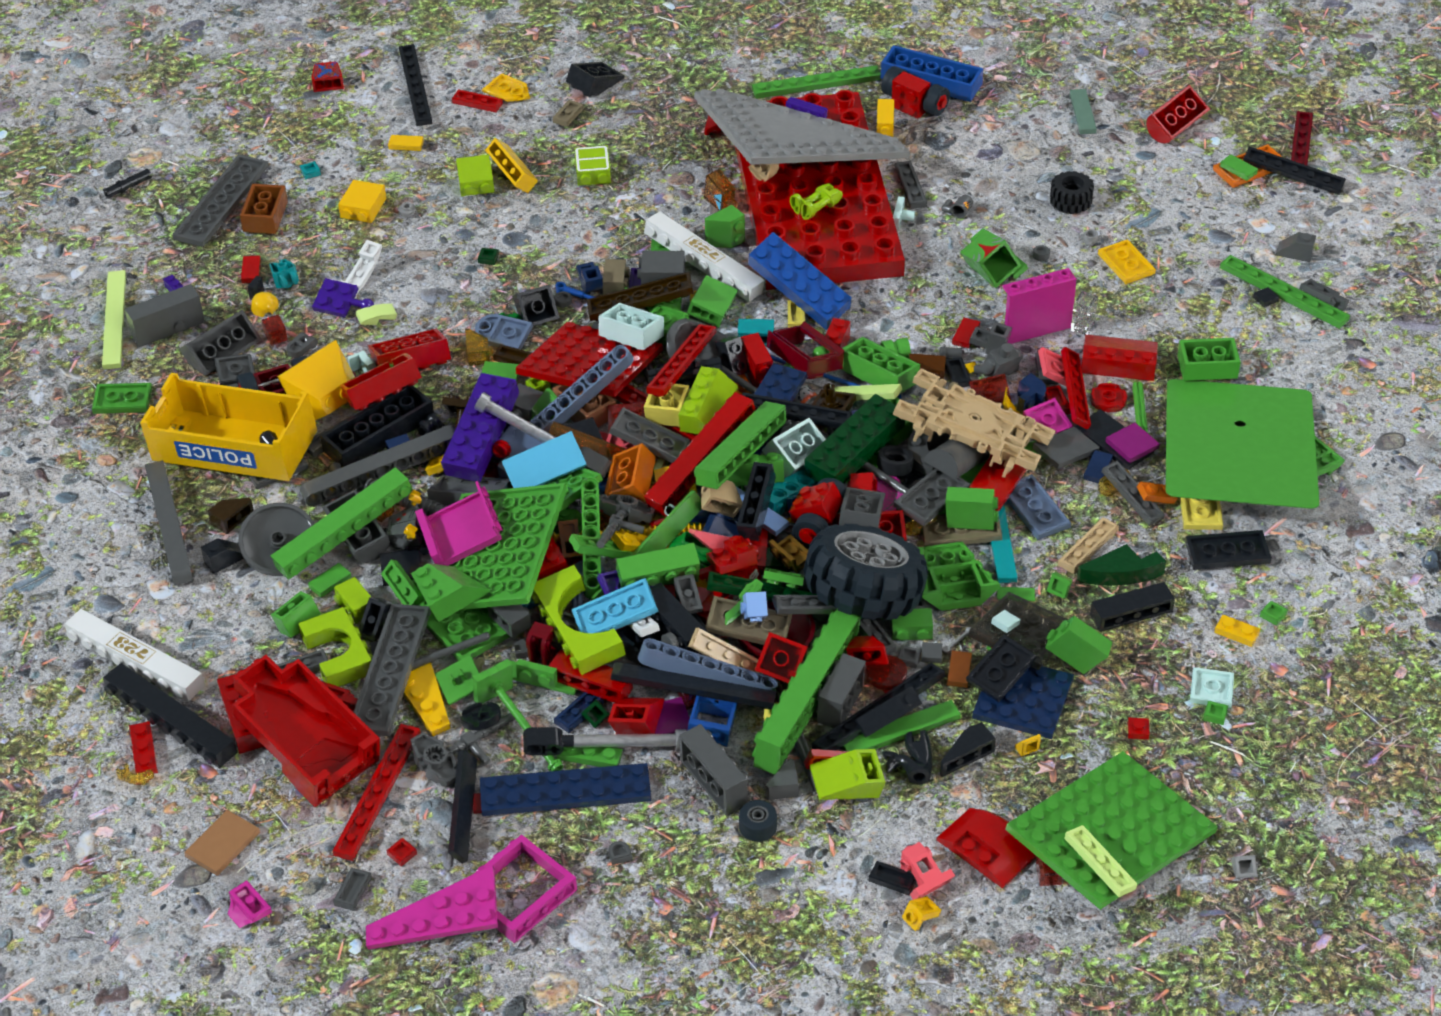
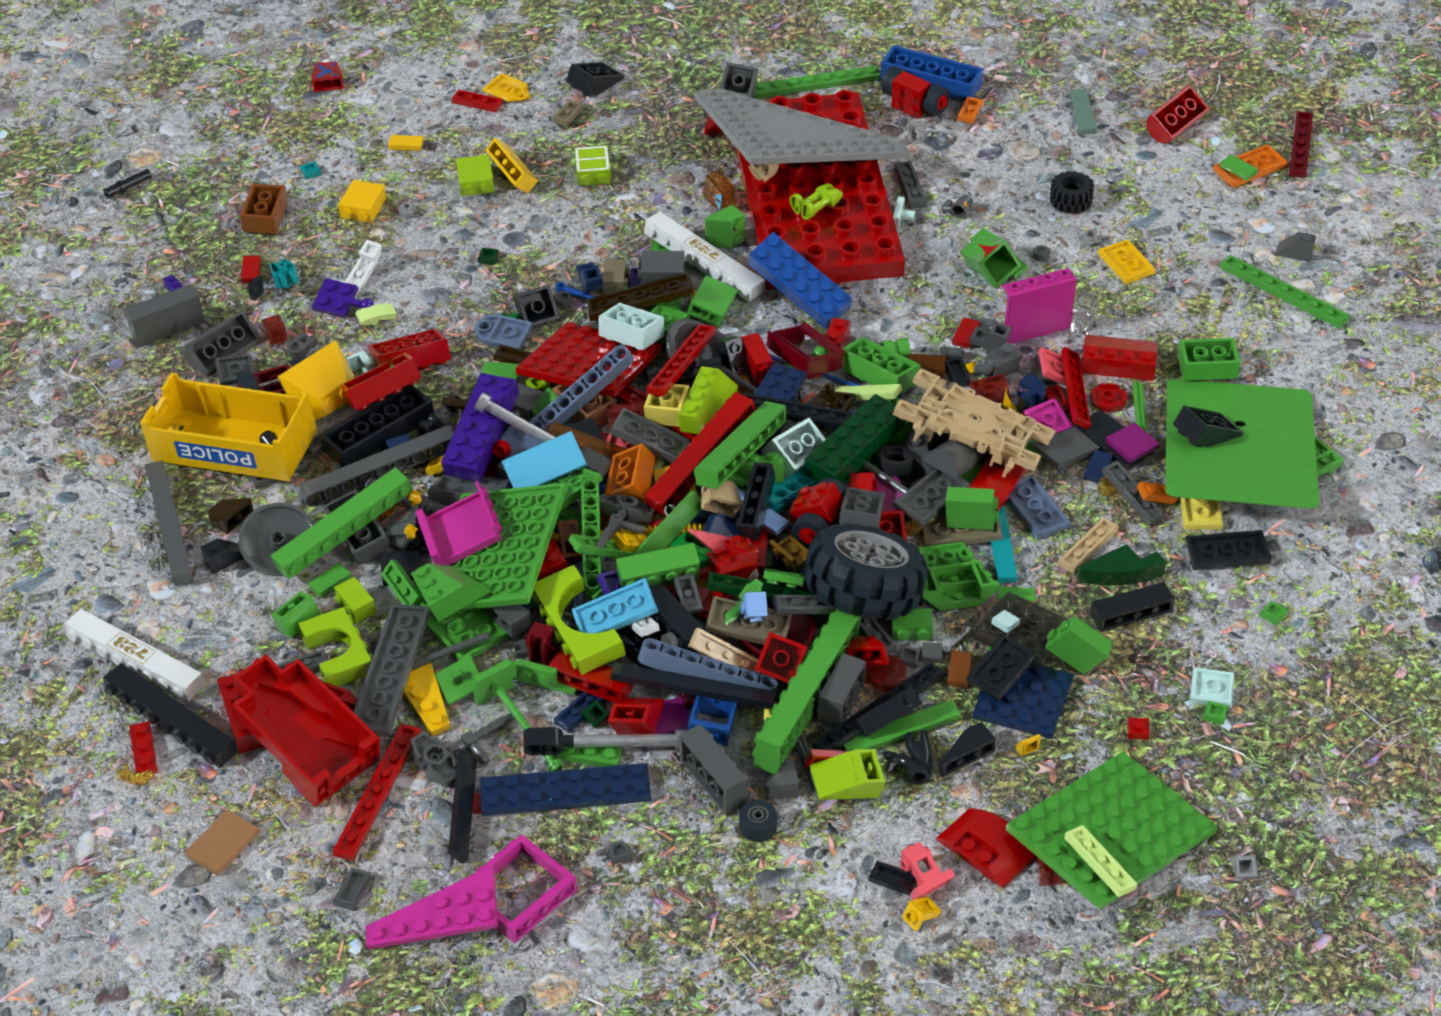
(114, 320): yellowish green tile -> none
(122, 398): bright green tile -> none
(220, 200): dark grey plate -> none
(247, 905): dark pink slope -> none
(264, 303): yellow hair -> none
(374, 618): black slope -> none
(401, 852): red tile -> none
(415, 85): black tile -> none
(477, 348): clear yellow slope -> none
(480, 716): black tile -> none
(740, 79): none -> dark grey slope
(752, 326): teal brick -> none
(796, 315): light yellow tile -> none
(807, 107): dark purple piece -> none
(885, 116): yellow brick -> none
(970, 110): none -> orange plate
(1059, 585): bright green tile -> none
(1205, 426): none -> black slope
(1237, 630): yellow plate -> none
(1266, 297): black tile -> none
(1294, 170): black tile -> none
(1324, 294): dark grey hinge -> none

